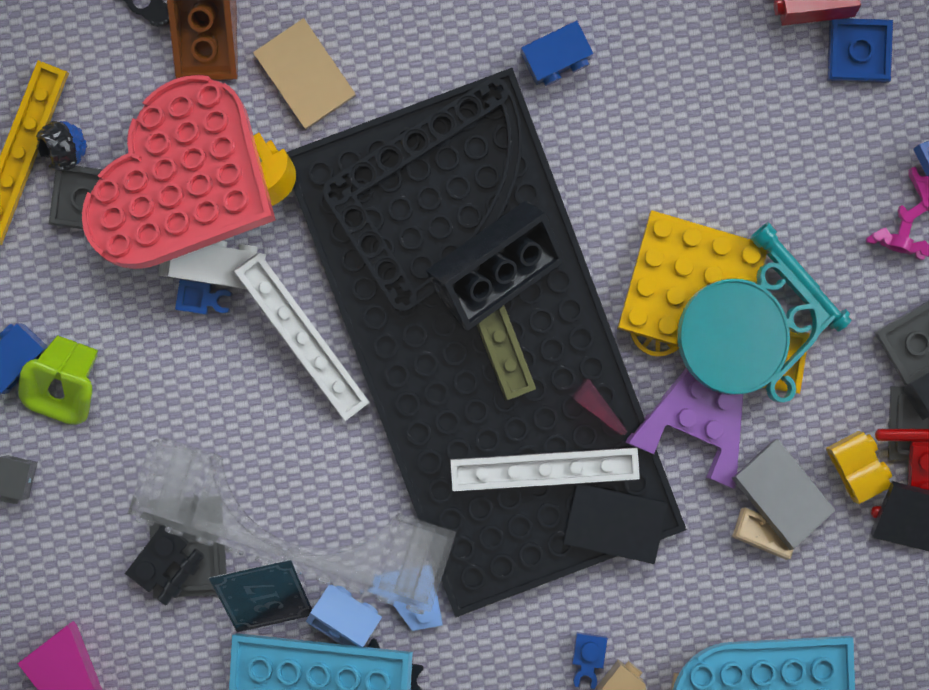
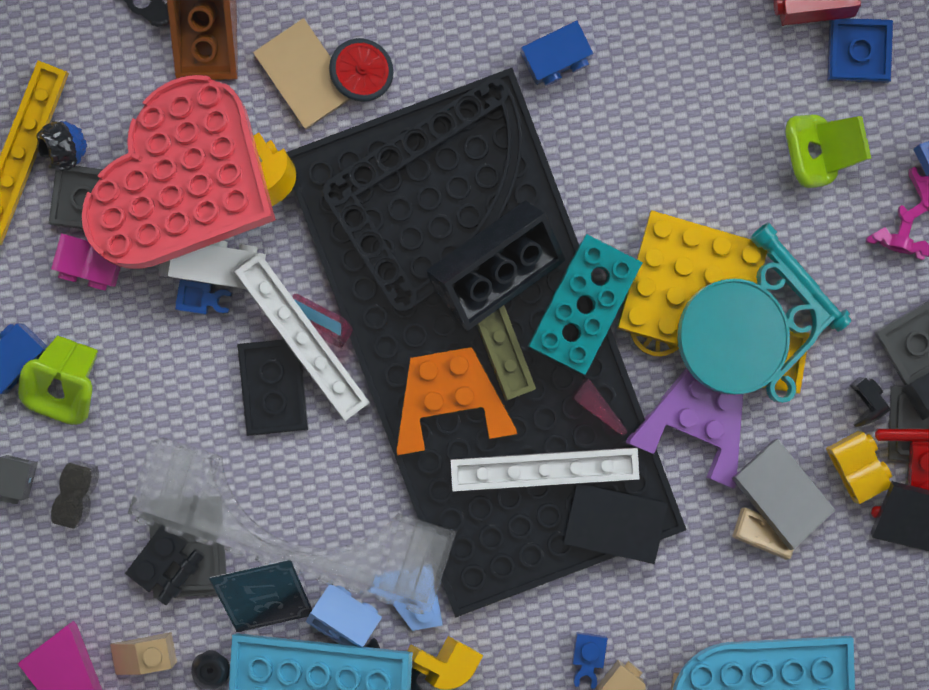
(75, 486): none -> clear smoke brick
(79, 259): none -> dark pink brick
(144, 655): none -> tan slope
(213, 660): none -> black plate
(272, 388): none -> black tile
(327, 323): none -> clear pink slope
(361, 69): none -> red wheel
(446, 385): none -> orange wing
(450, 668): none -> yellow brick
(605, 300): none -> teal brick
(841, 143): none -> lime piece
(870, 394): none -> black plate

